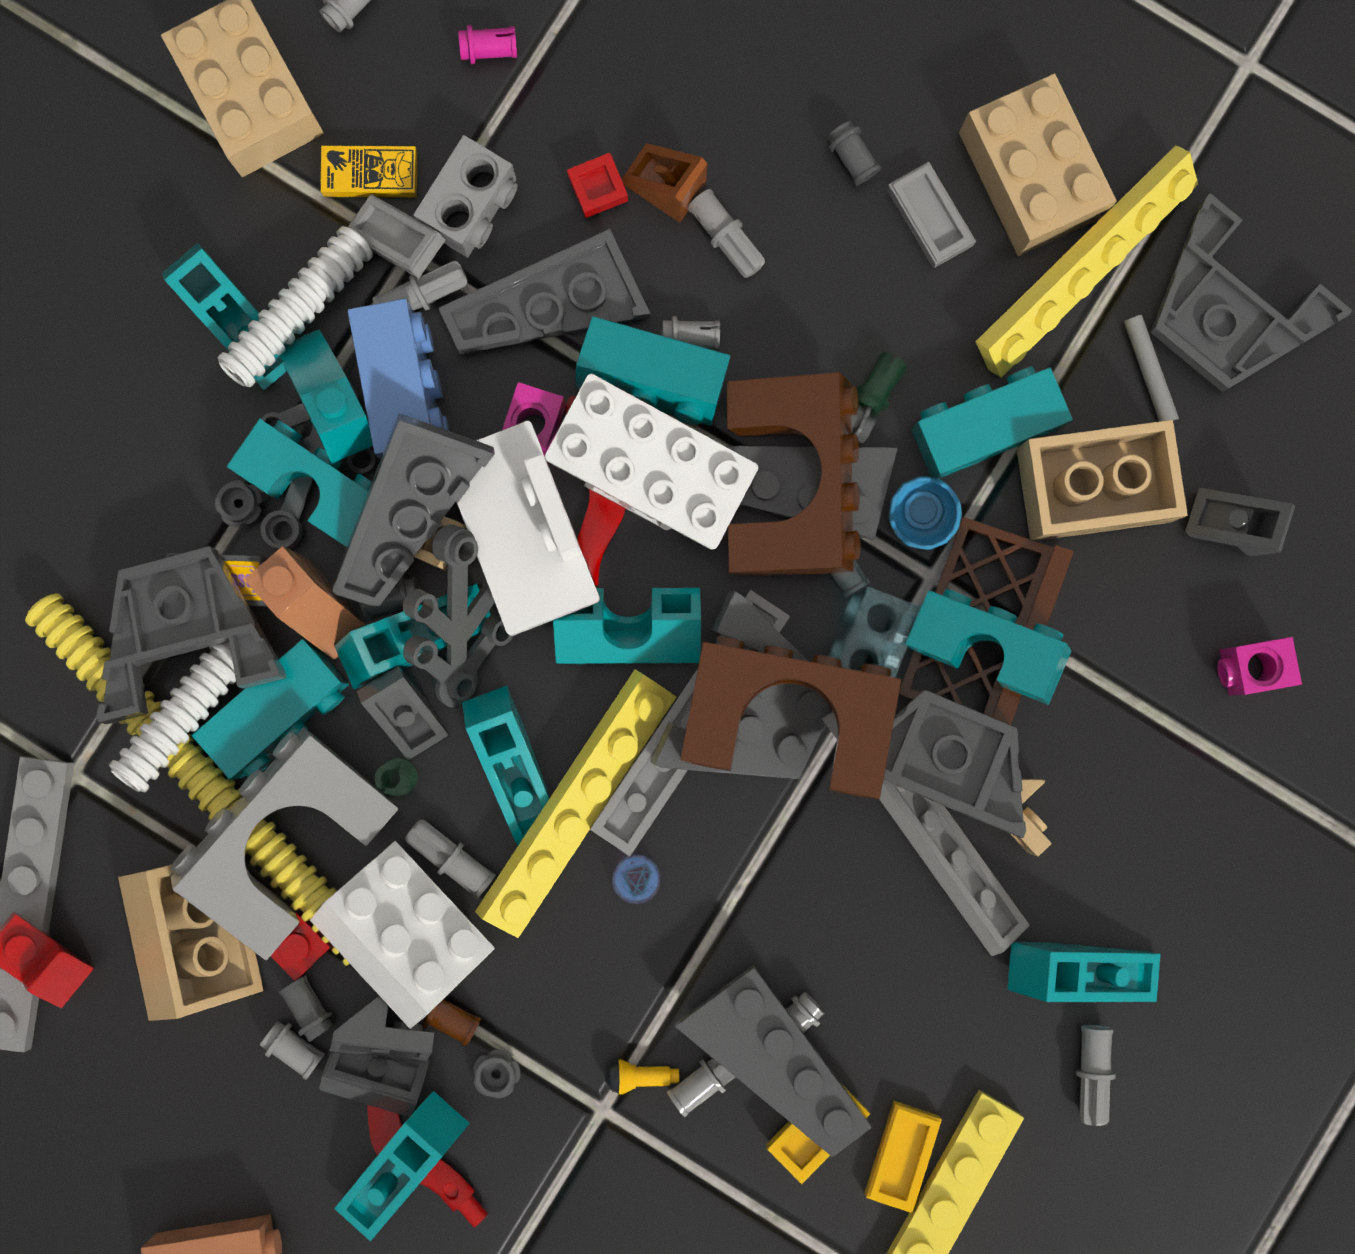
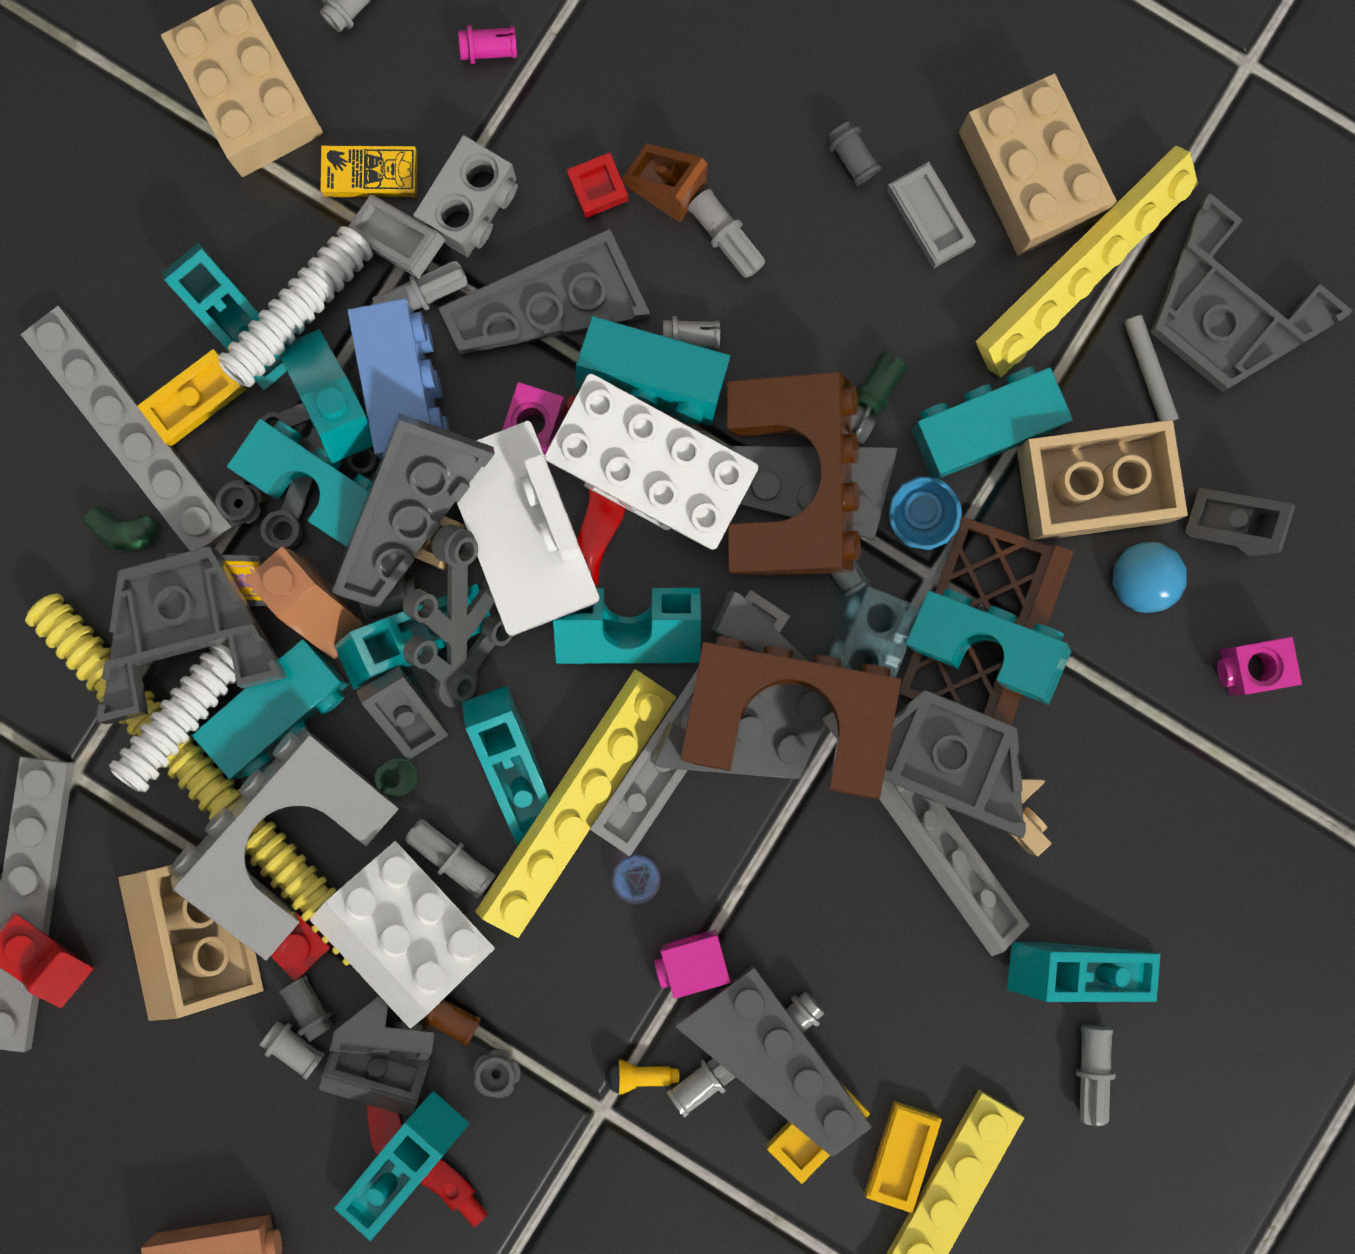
(121, 535): none -> clear green arm
(126, 430): none -> light grey plate
(190, 399): none -> yellow plate
(692, 964): none -> dark pink brick
(1149, 577): none -> dark azure hair

